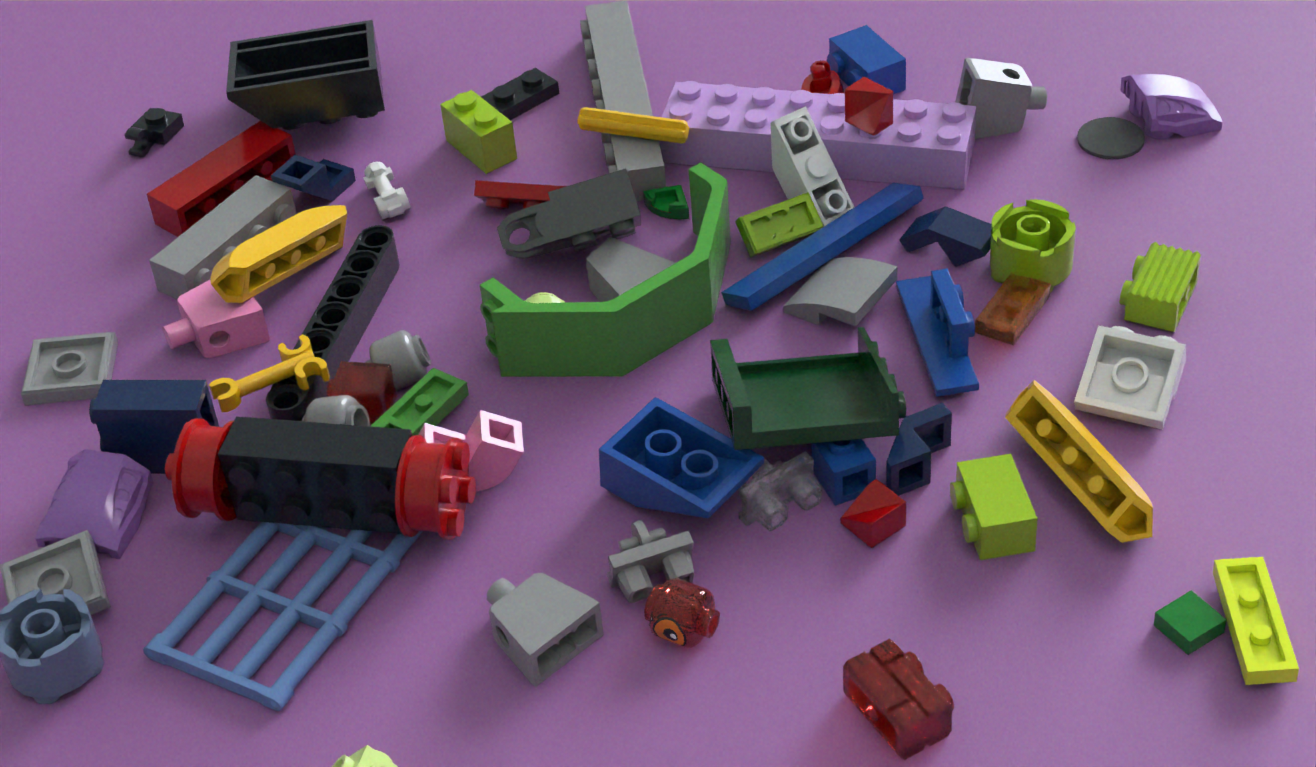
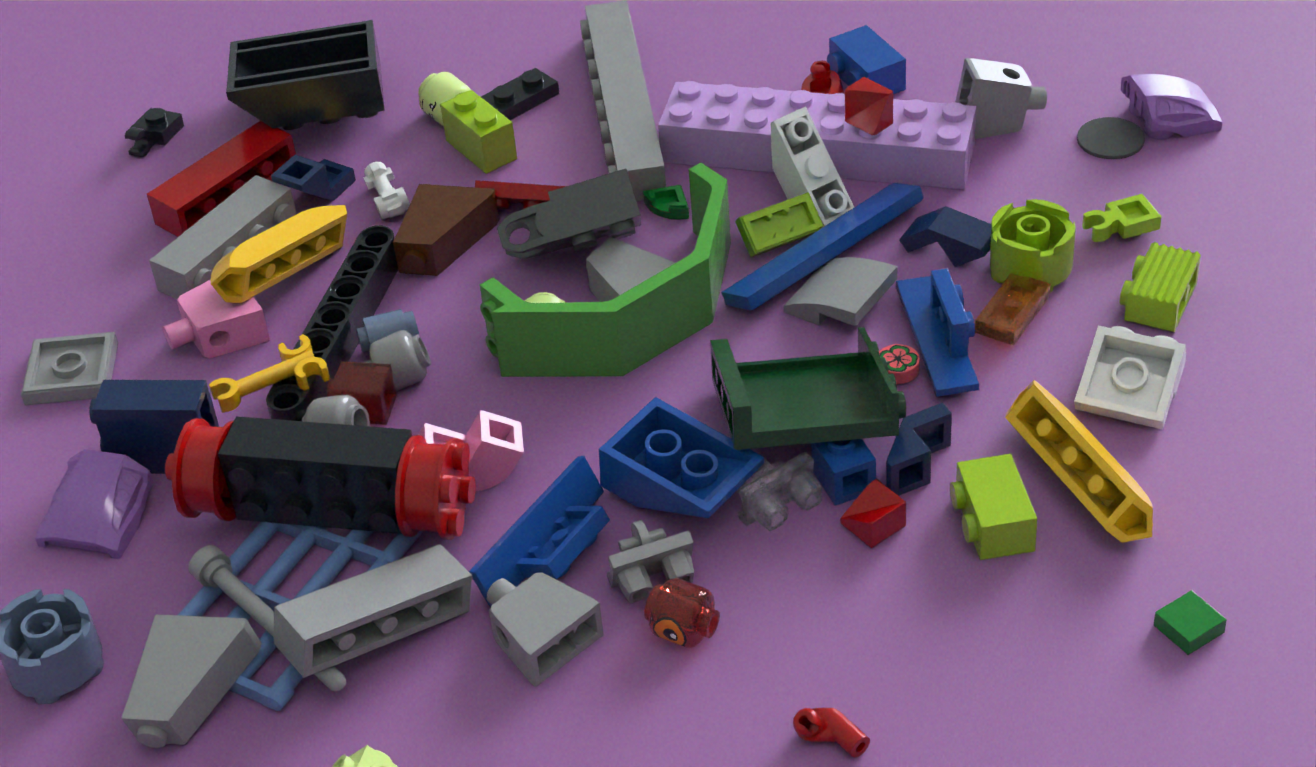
(56, 567): light grey tile -> none
(185, 675): none -> light grey slope
(214, 569): none -> light grey piece
(371, 610): none -> light grey brick
(384, 324): none -> sand blue brick
(425, 402): bright green plate -> none
(438, 89): none -> yellowish green head
(443, 226): none -> reddish brown slope
(548, 532): none -> blue bracket
(633, 125): yellow axle -> none
(830, 726): none -> red arm
(898, 698): clear red brick -> none
(902, 362): none -> coral tile
(1126, 216): none -> lime plate
(1255, 621): neon yellow plate -> none

